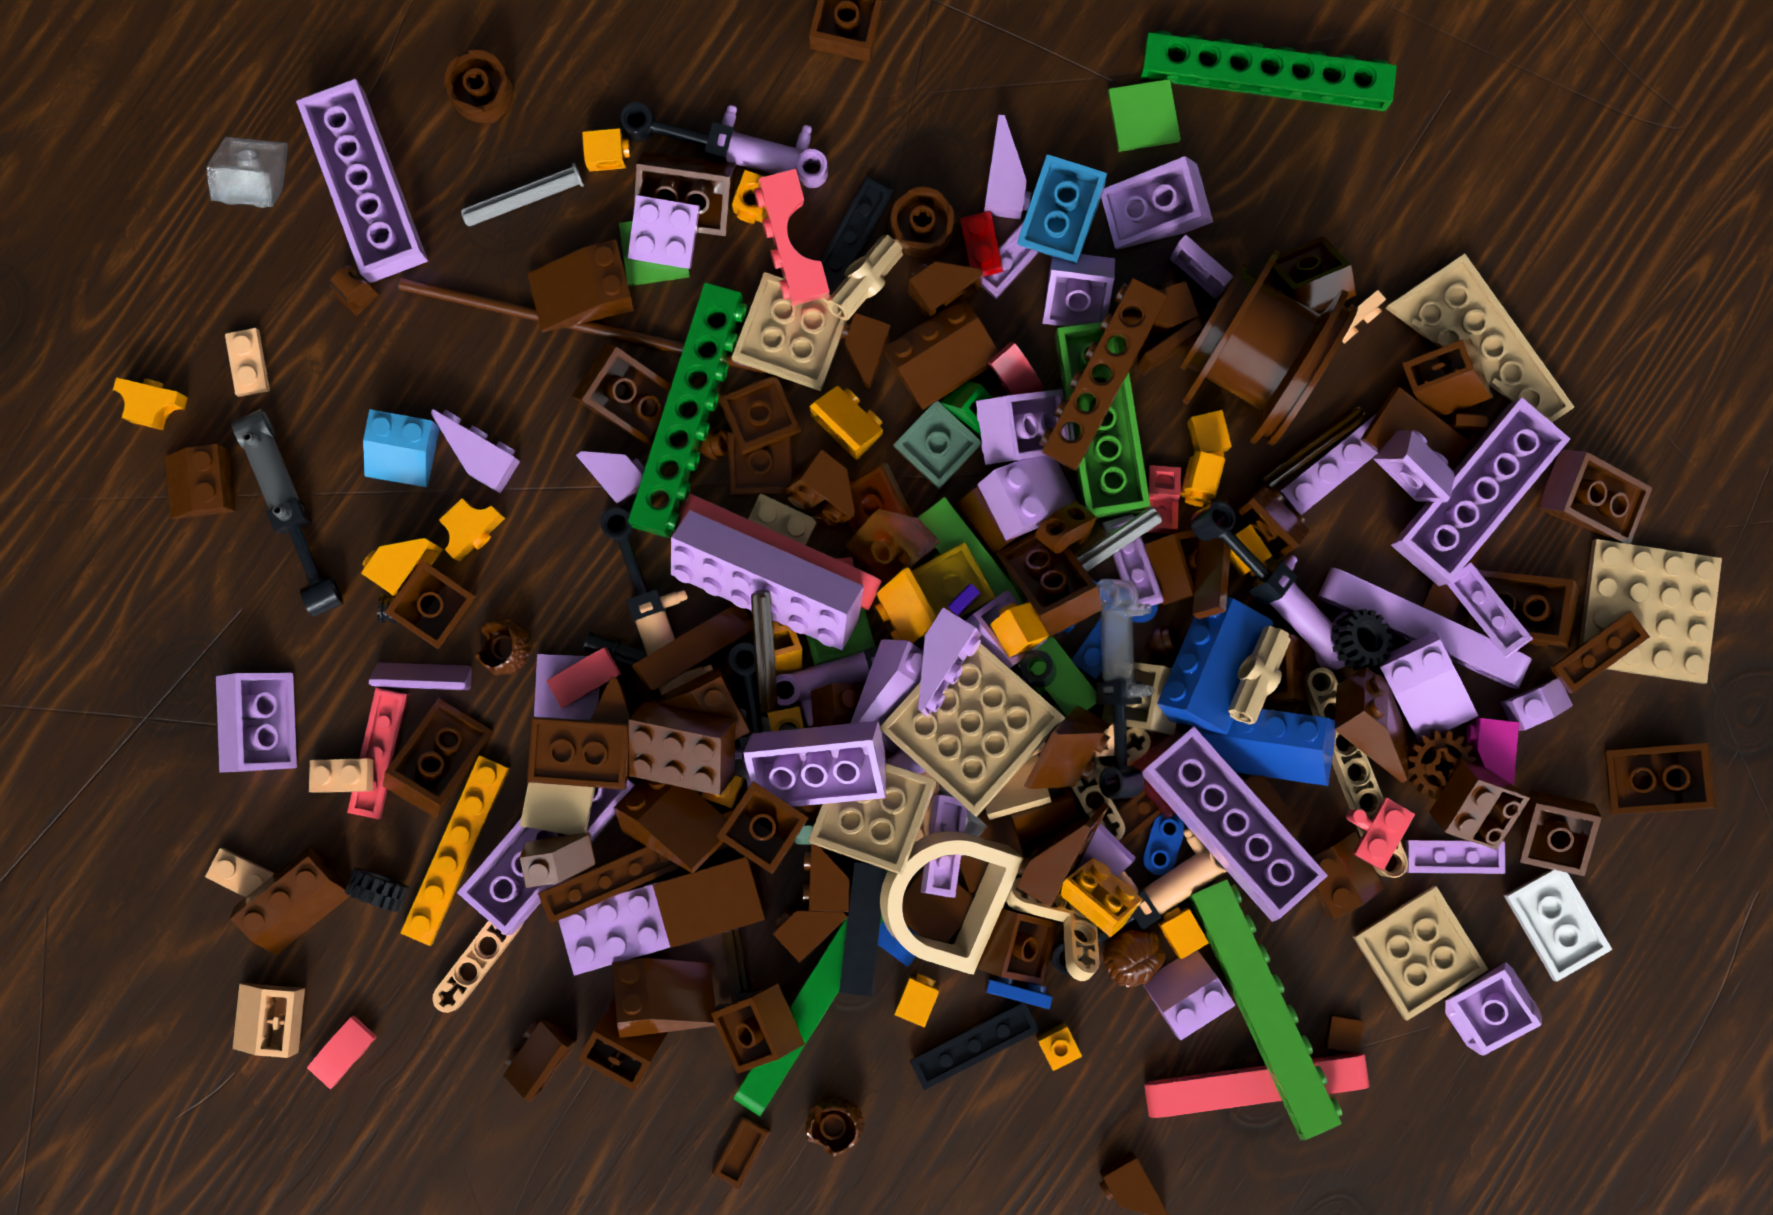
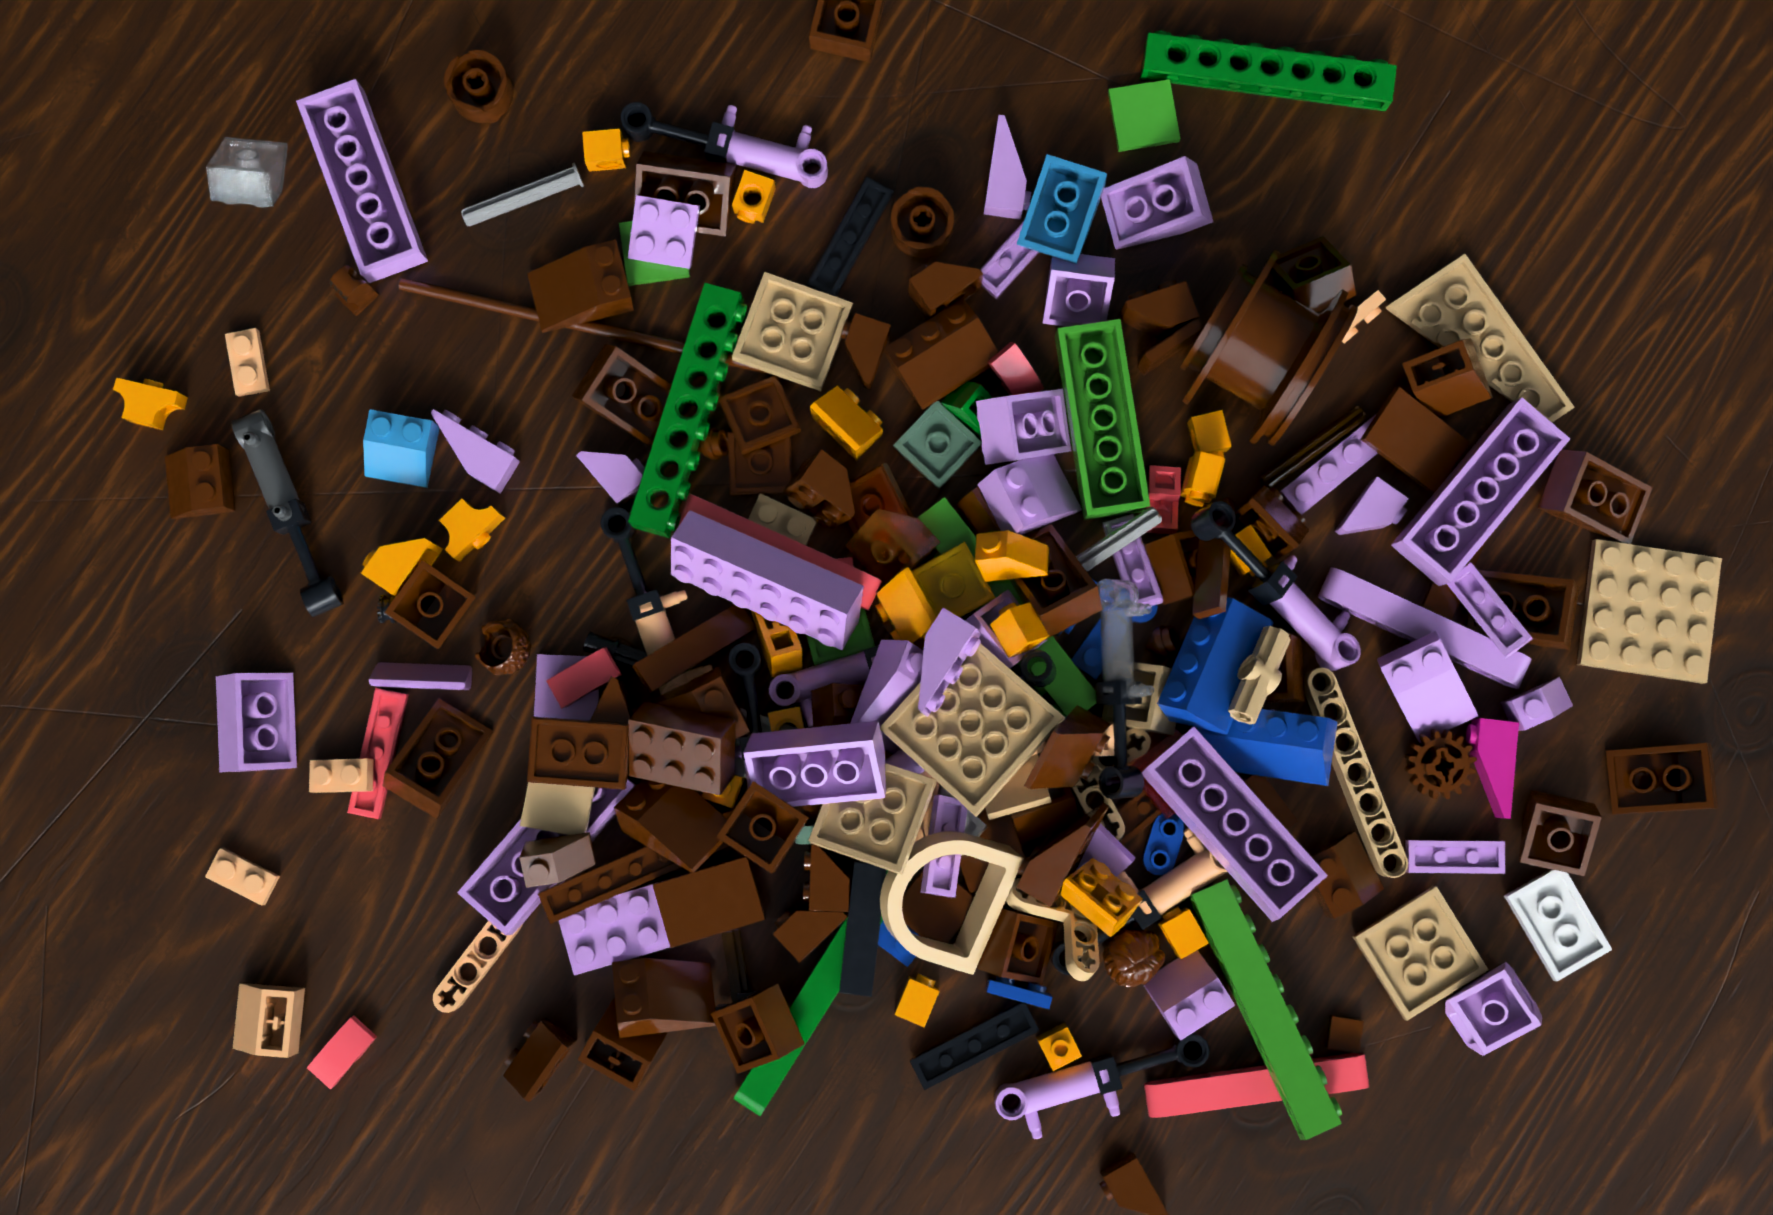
(290, 902): reddish brown slope -> none
(376, 889): black tyre -> none
(455, 850): light orange plate -> none
(741, 1152): reddish brown tile -> none
(764, 651): dark brown axle -> none
(802, 277): coral arch -> none
(834, 1125): reddish brown hair -> none
(864, 277): tan piece -> none
(964, 600): dark purple tile -> none
(982, 243): red plate -> none
(1010, 556): none -> light orange slope
(1061, 530): reddish brown leg -> none
(1089, 1078): none -> lavender piece
(1133, 296): reddish brown brick -> none
(1201, 267): lavender tile -> none
(1372, 721): reddish brown slope -> none
(1374, 508): none -> lavender slope
(1374, 633): black tyre -> none
(1381, 832): coral plate -> none
(1416, 467): lavender slope -> none
(1468, 422): reddish brown tile -> none
(1478, 805): reddish brown slope -> none
(1600, 652): reddish brown plate -> none

